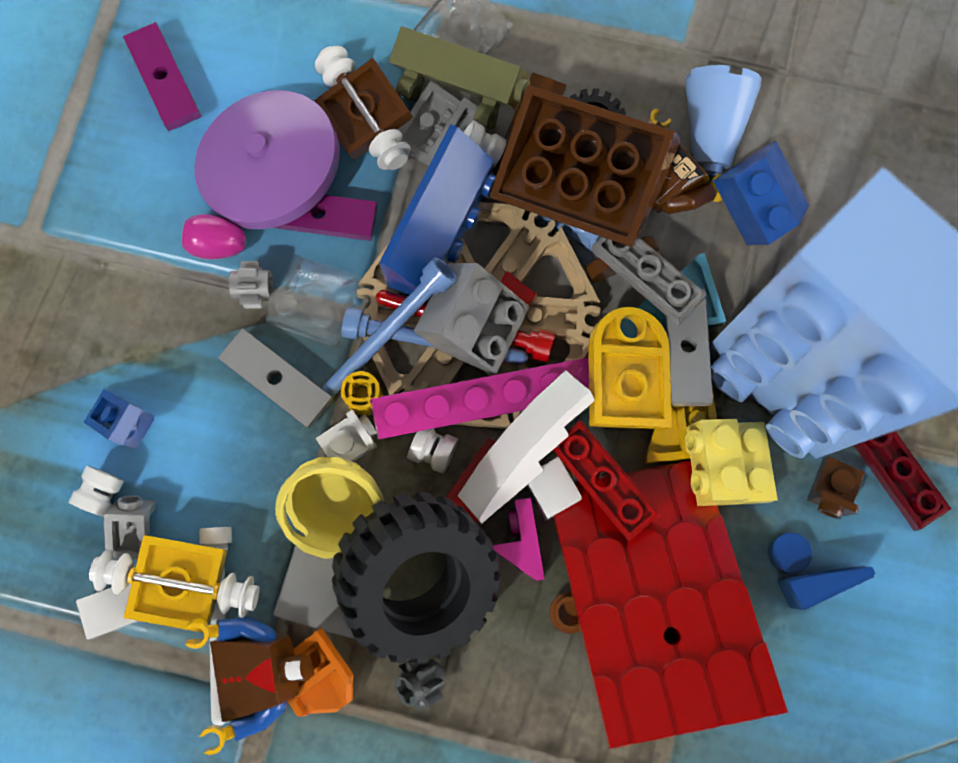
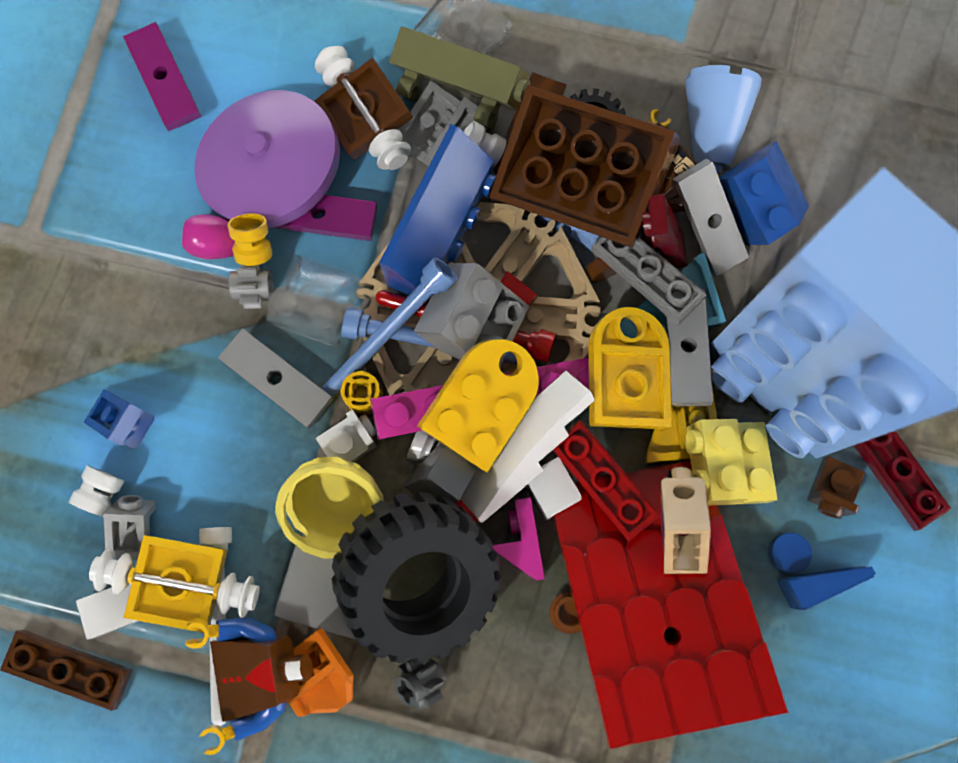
(87, 675): none -> reddish brown tile
(250, 239): none -> yellow wheel
(442, 474): none -> dark grey slope
(481, 404): none -> yellow plate
(665, 231): none -> dark red tile
(684, 512): none -> tan torso
(705, 198): none -> light grey tile

